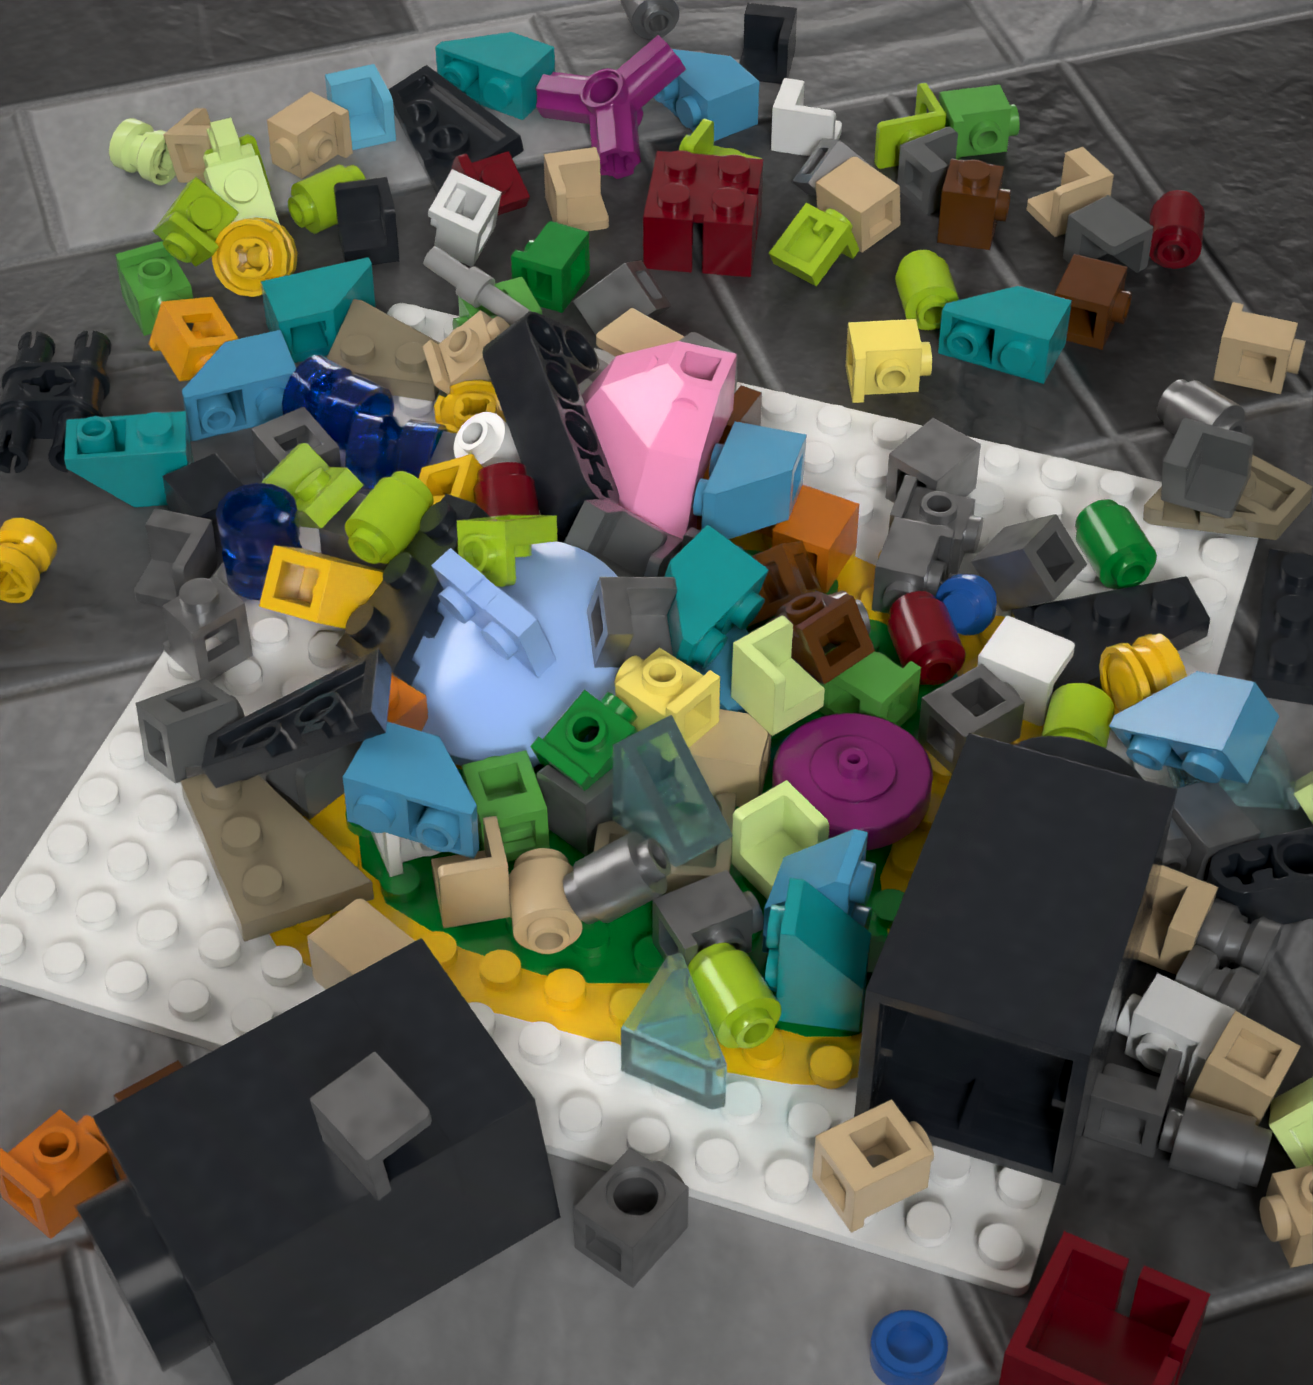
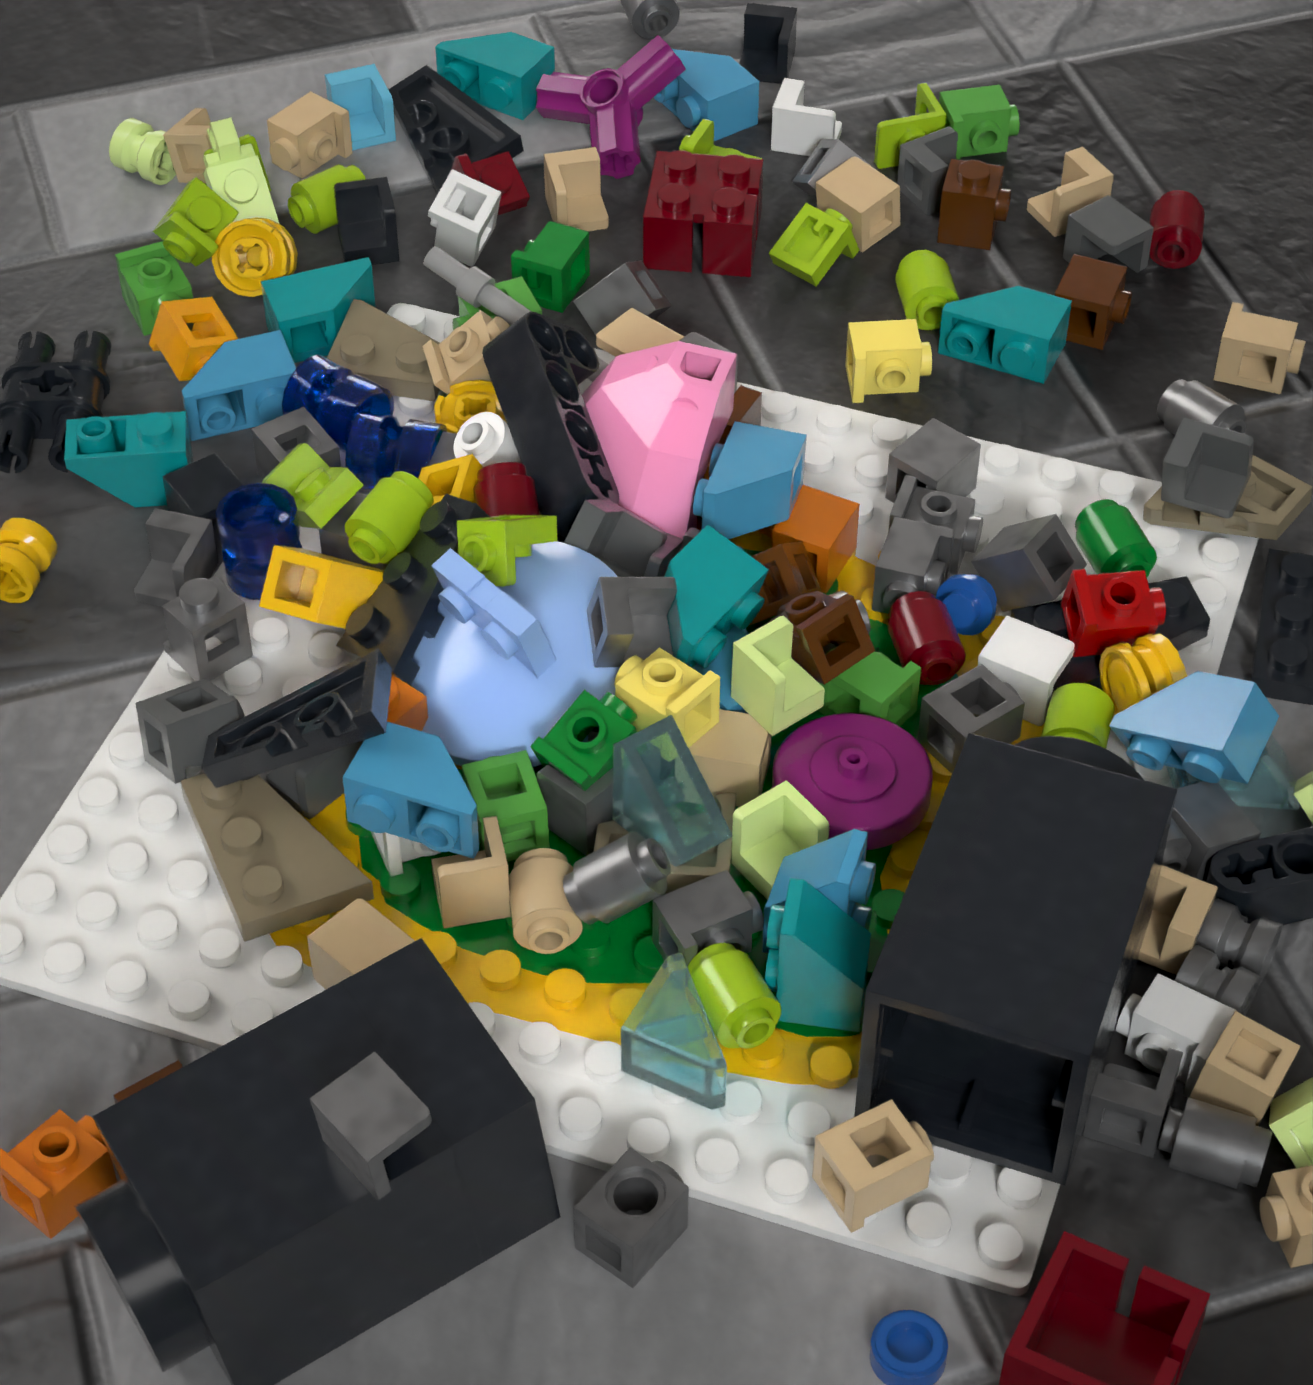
(1110, 609): none -> red brick

